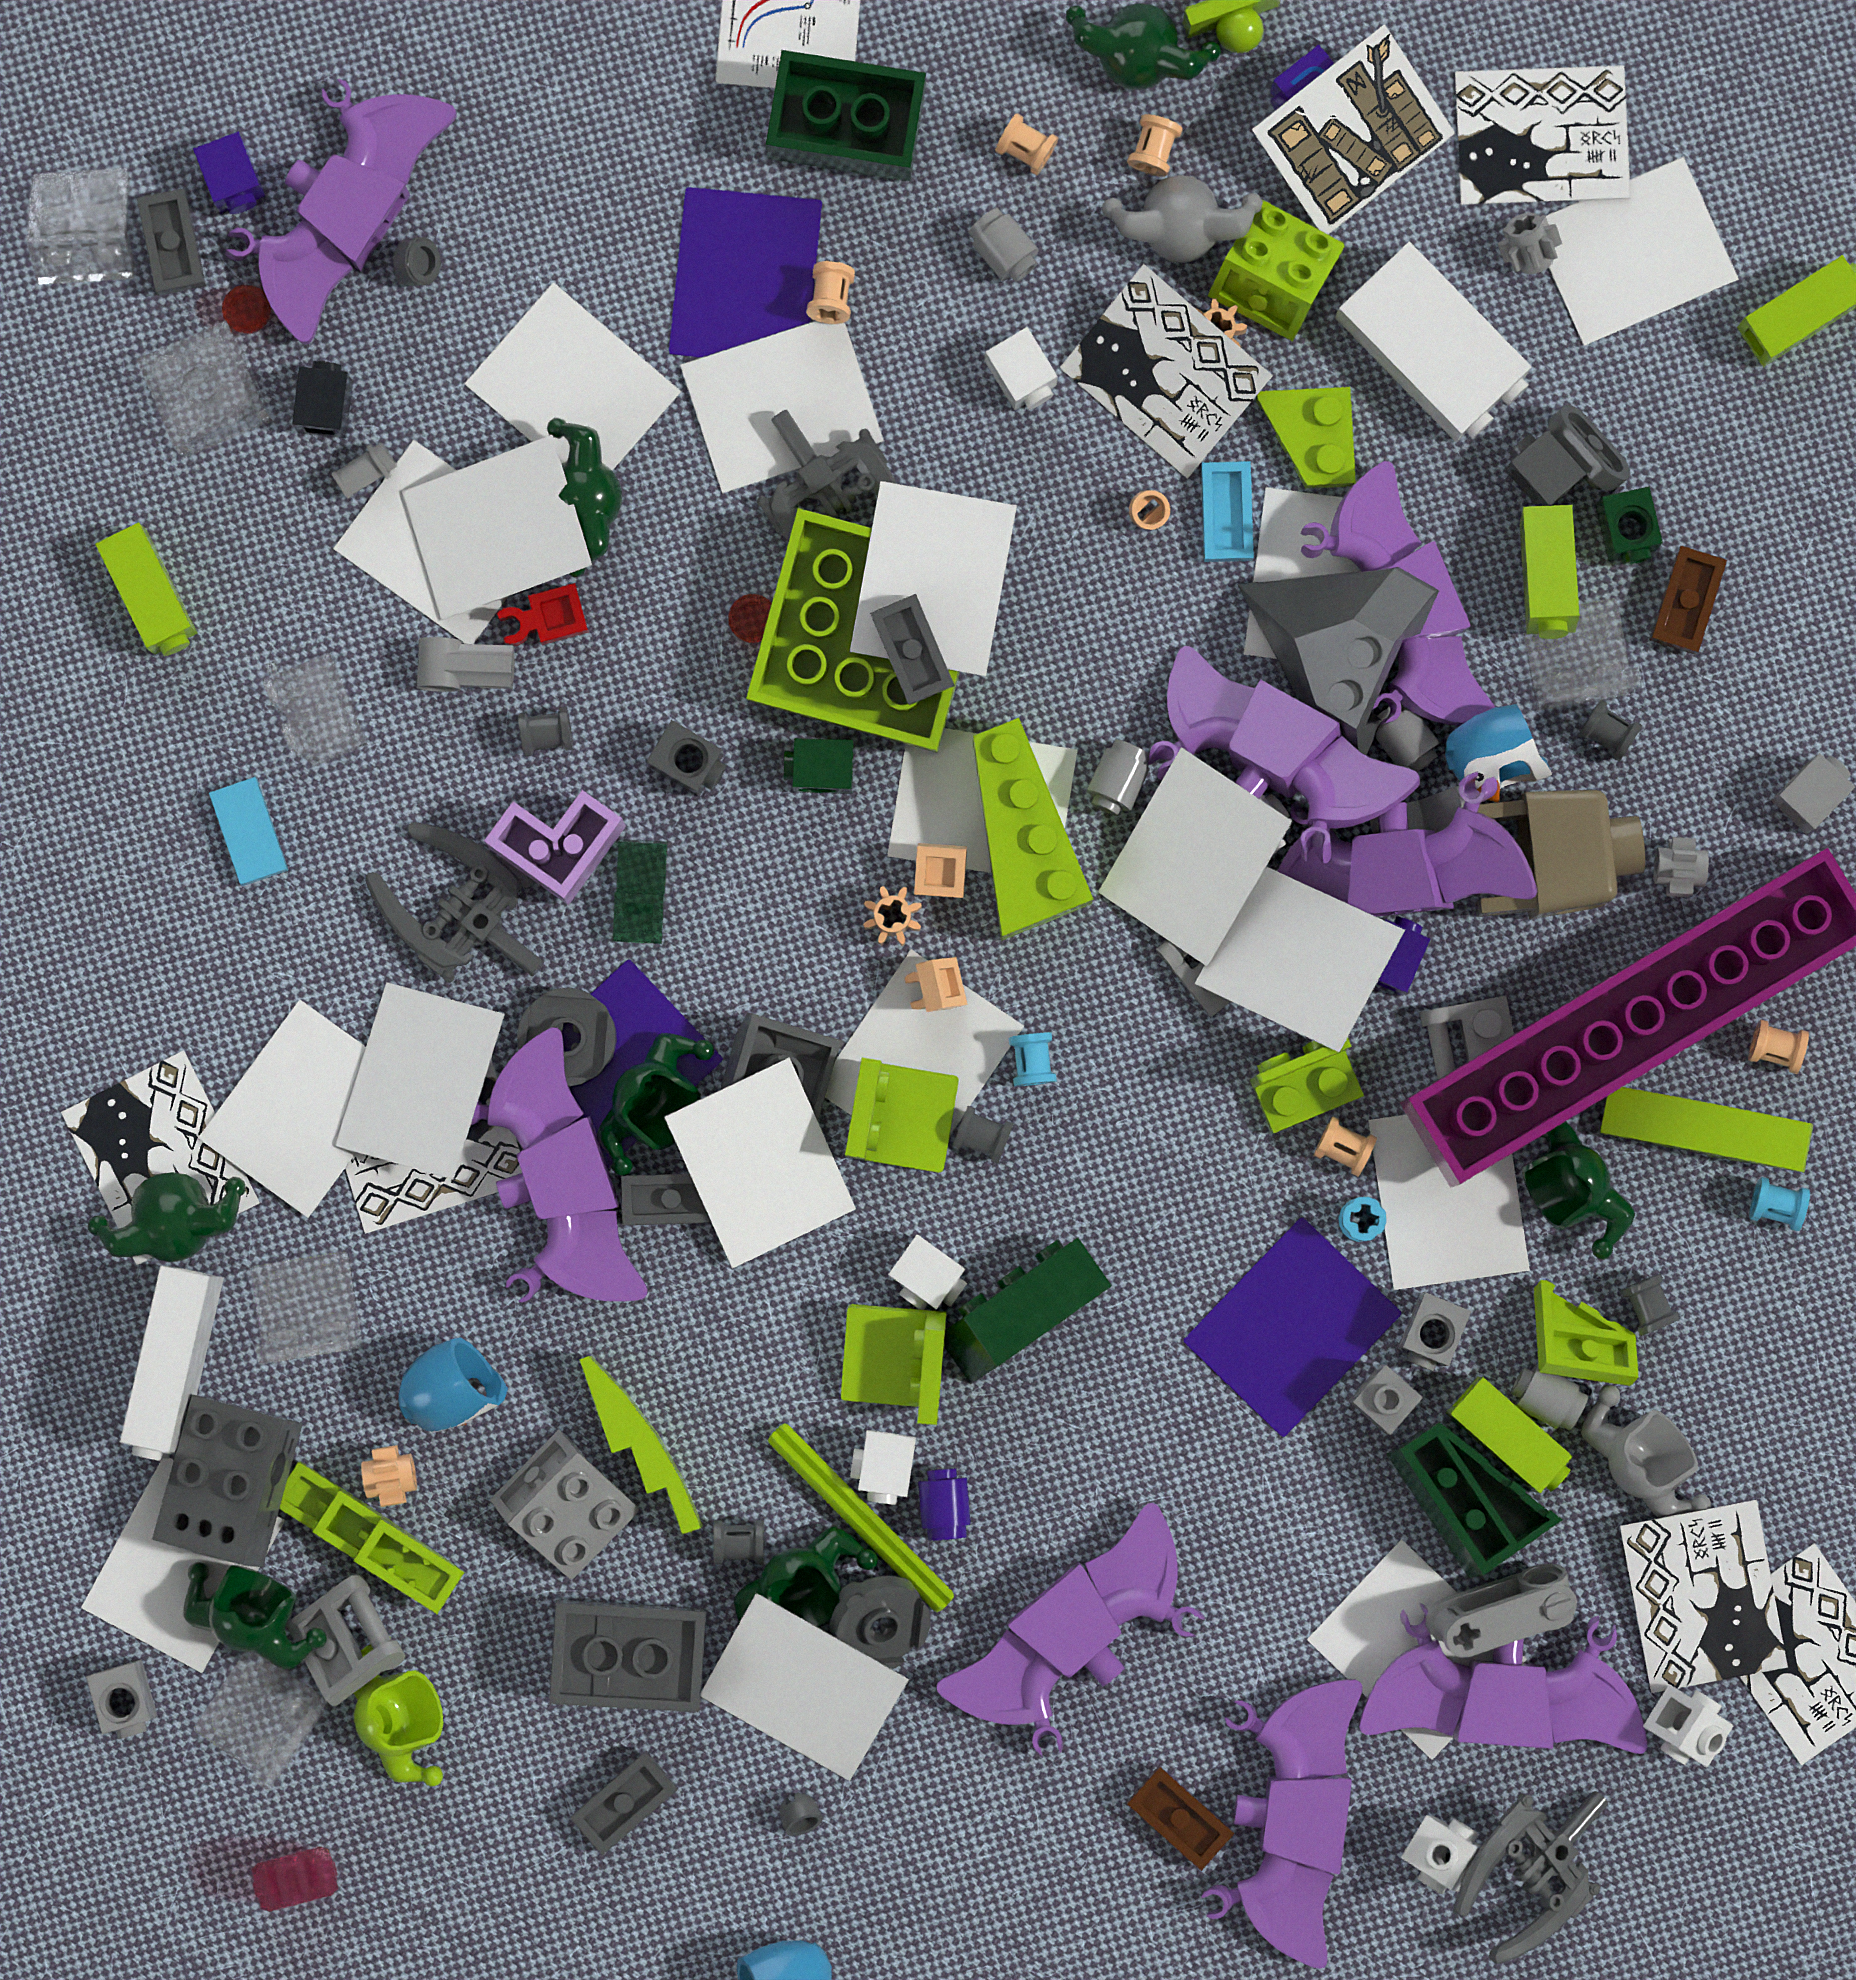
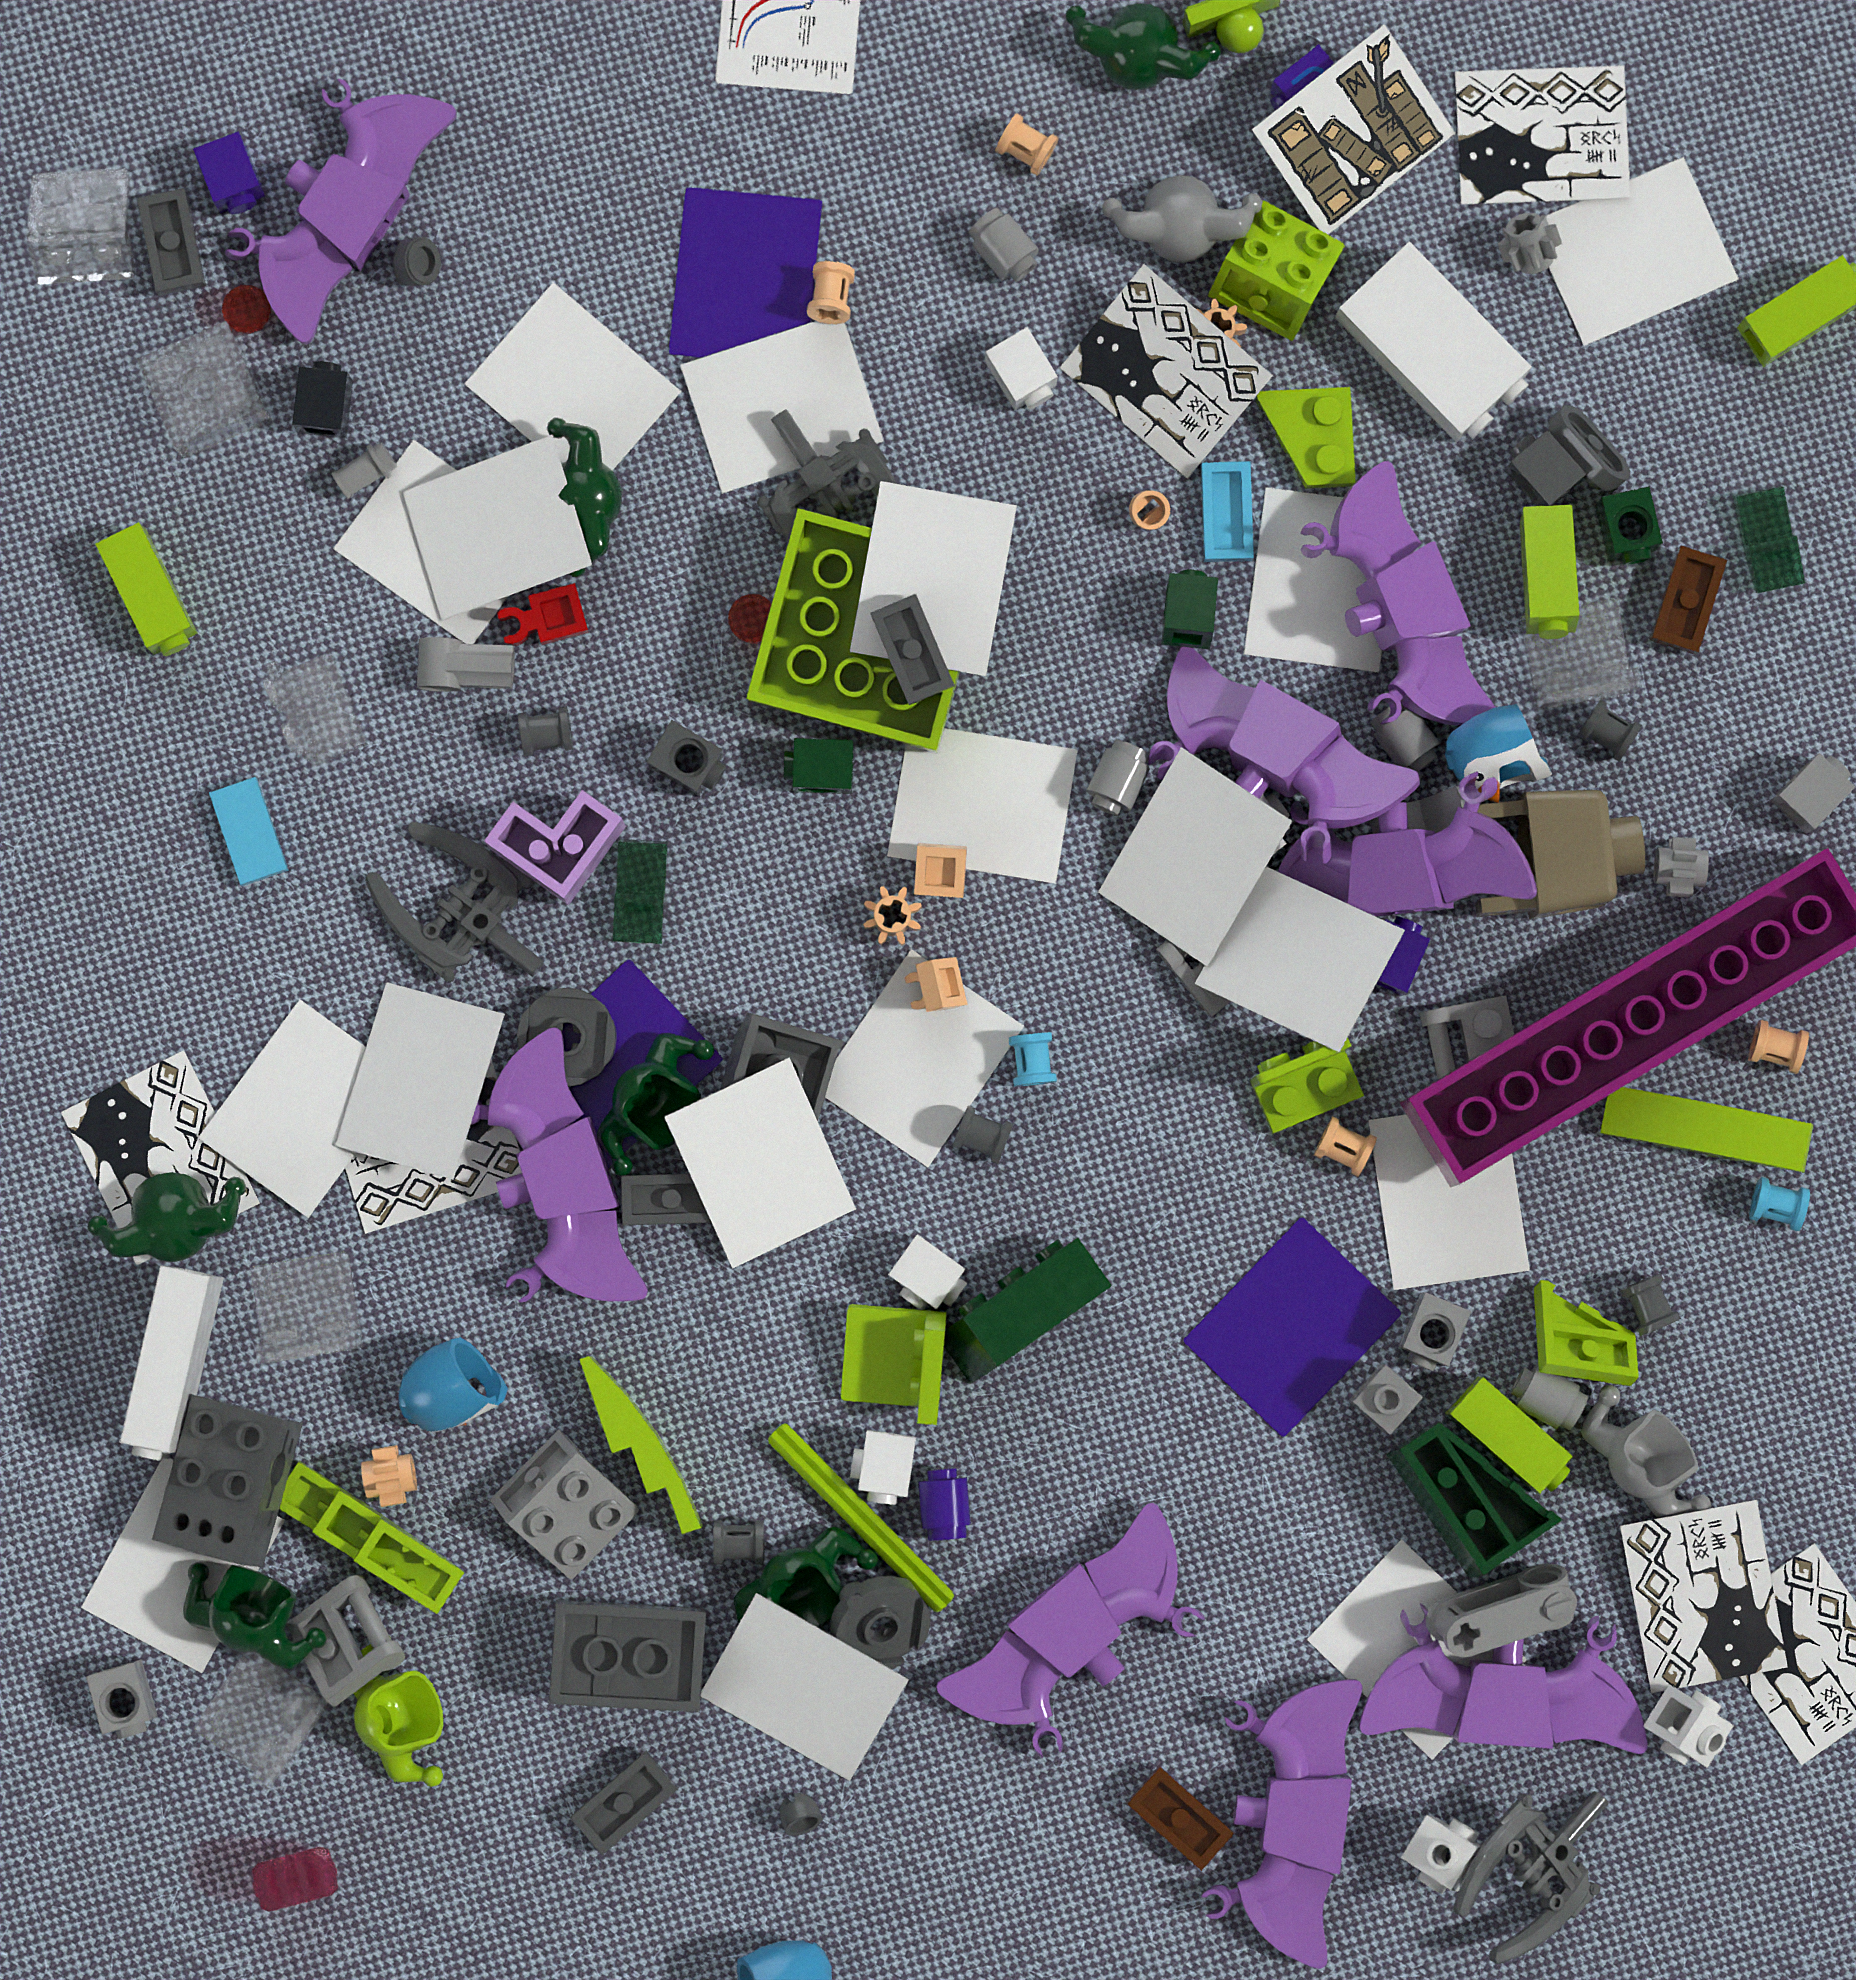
(846, 115): dark green brick -> none
(901, 1116): lime bracket -> none
(1027, 844): lime wedge -> none
(1154, 145): light nougat bush -> none
(1189, 609): none -> dark green brick
(1341, 637): dark grey wedge -> none
(1373, 1209): medium azure bush -> none
(1573, 1184): dark green piece -> none
(1768, 539): none -> clear green slope

